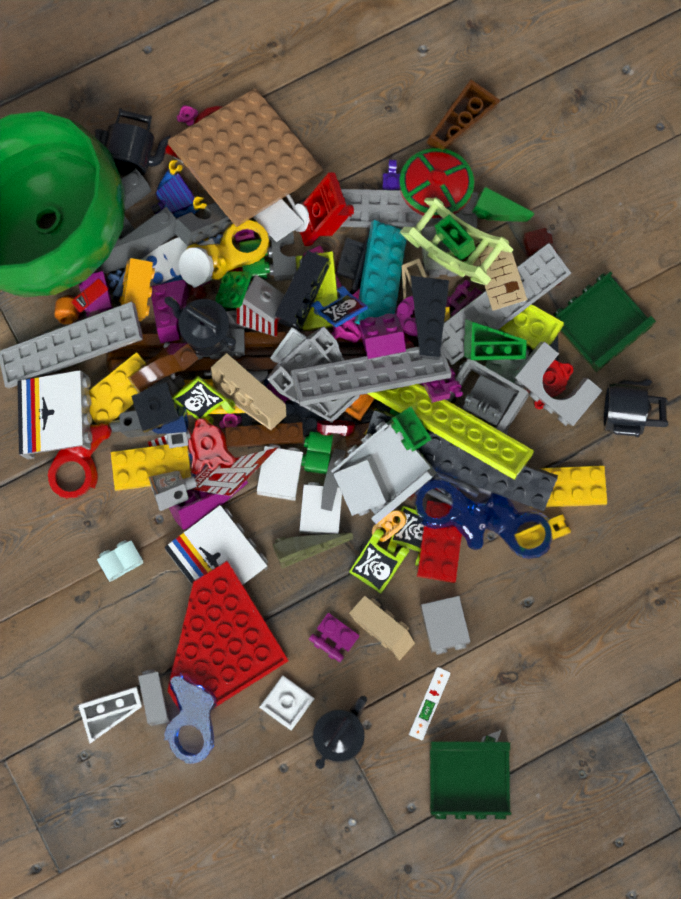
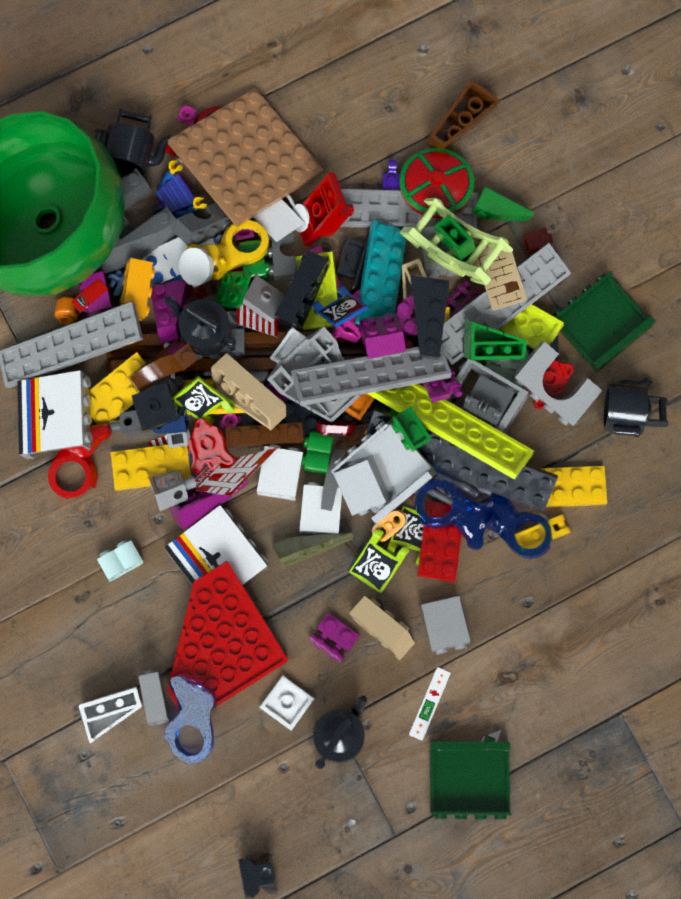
(258, 875): none -> black piece

